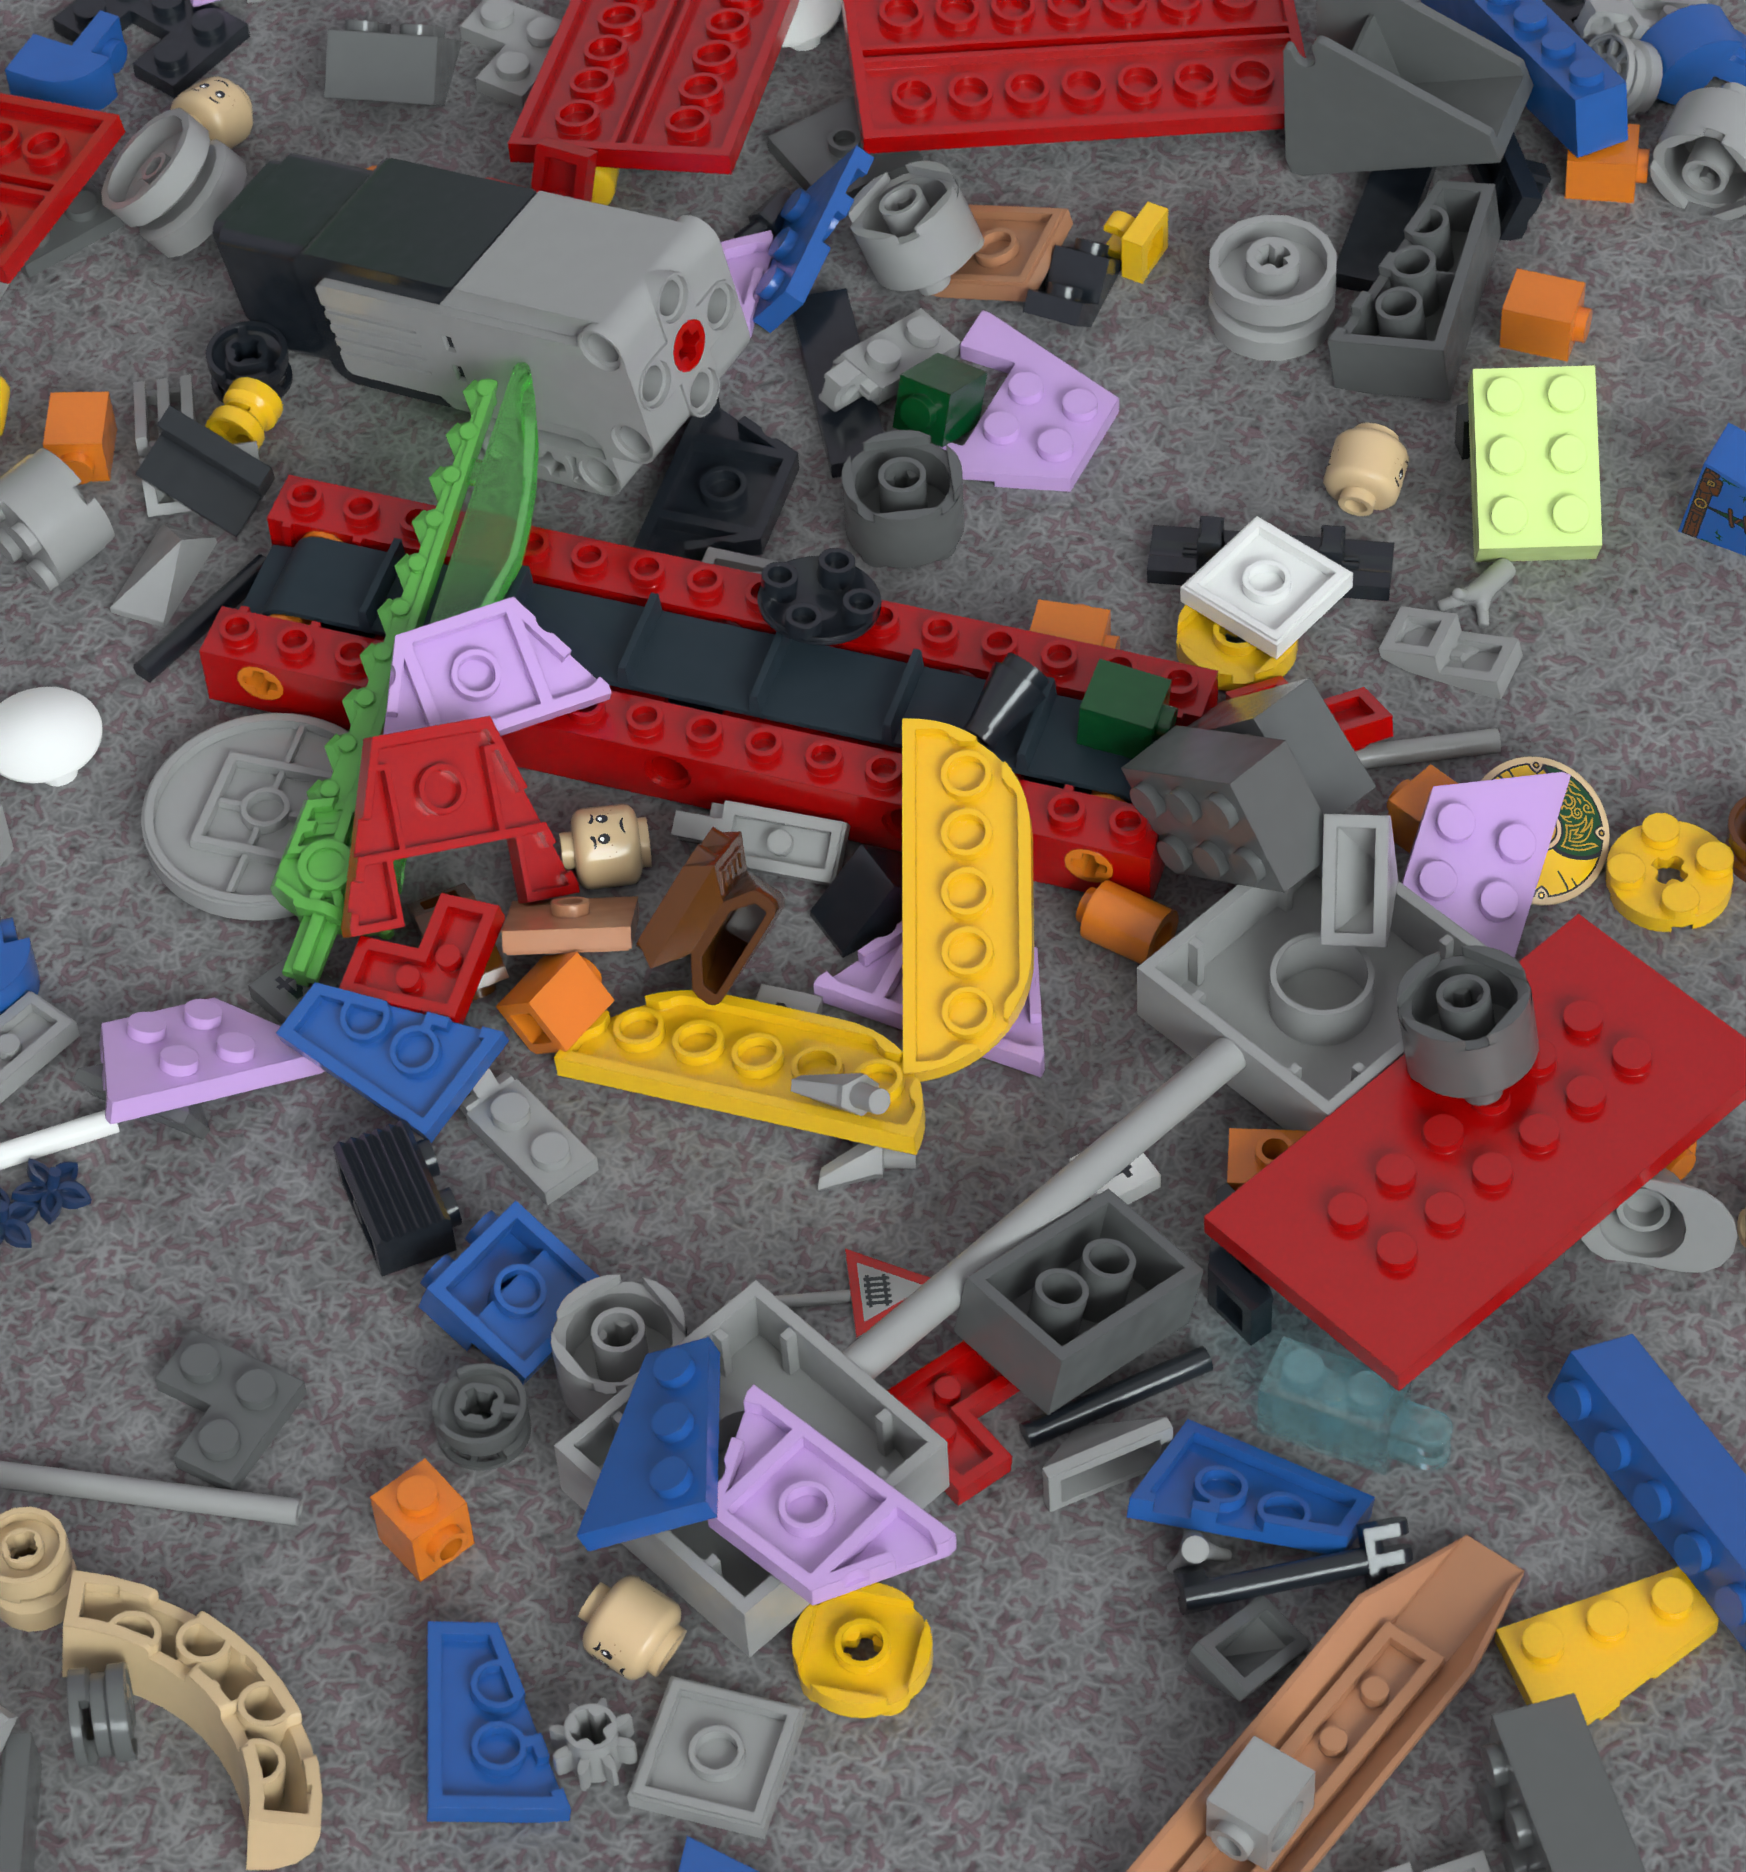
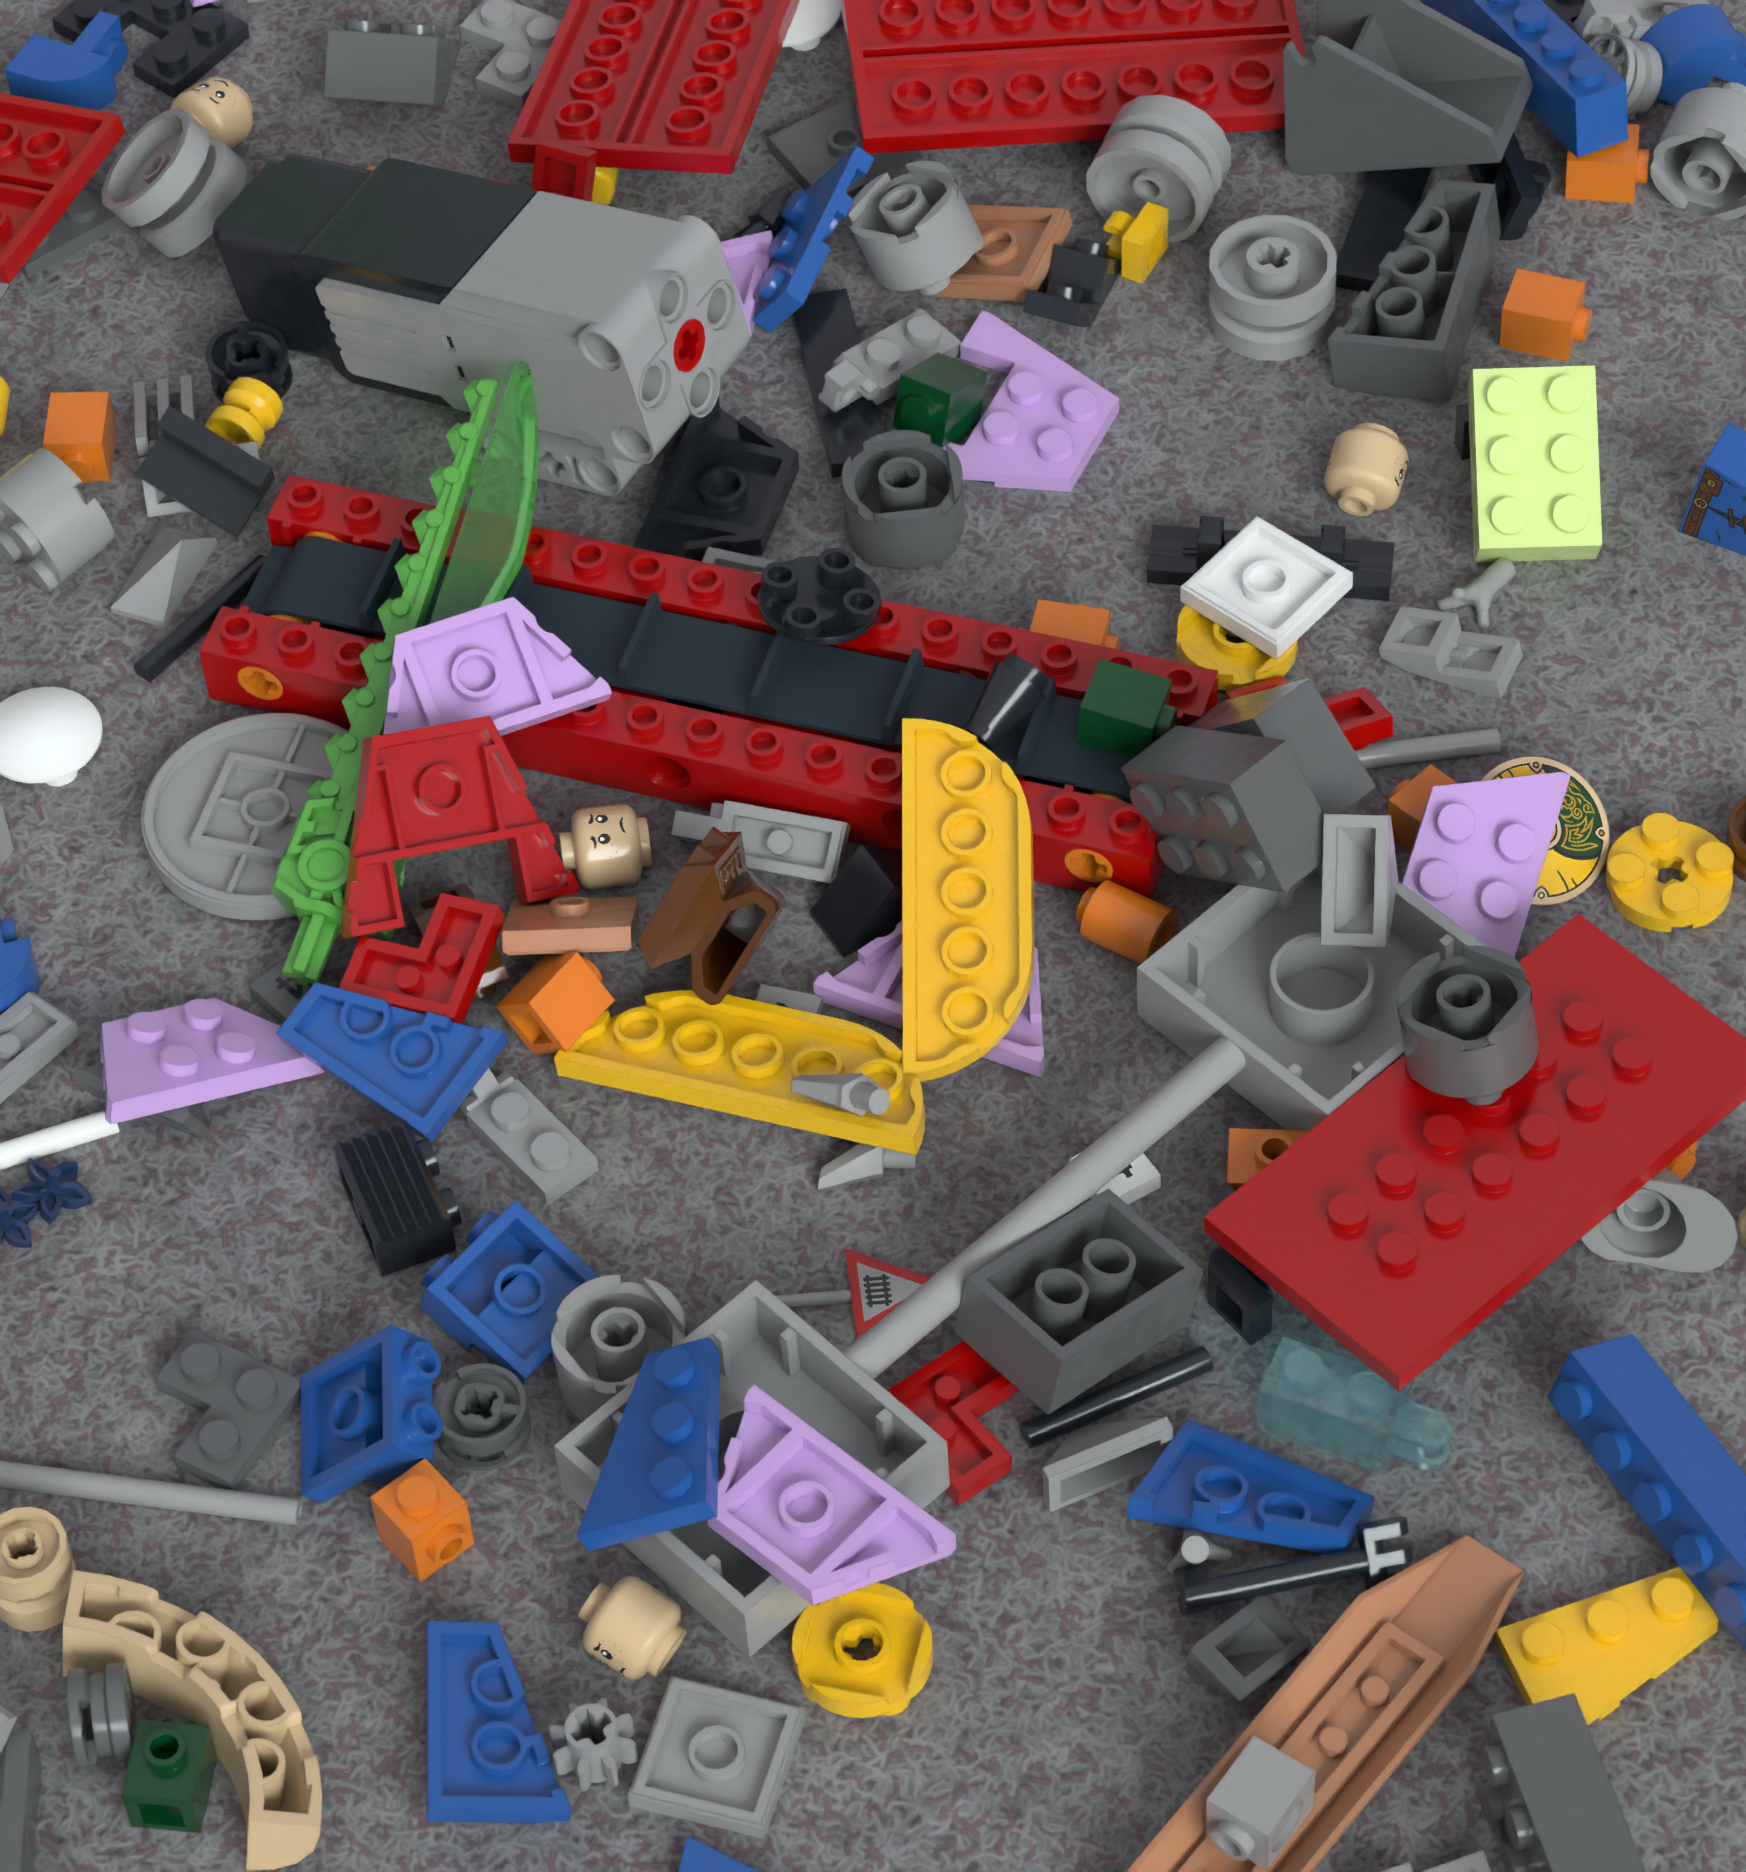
(169, 1775): none -> dark green brick
(368, 1413): none -> blue plate
(1161, 155): none -> light grey wheel

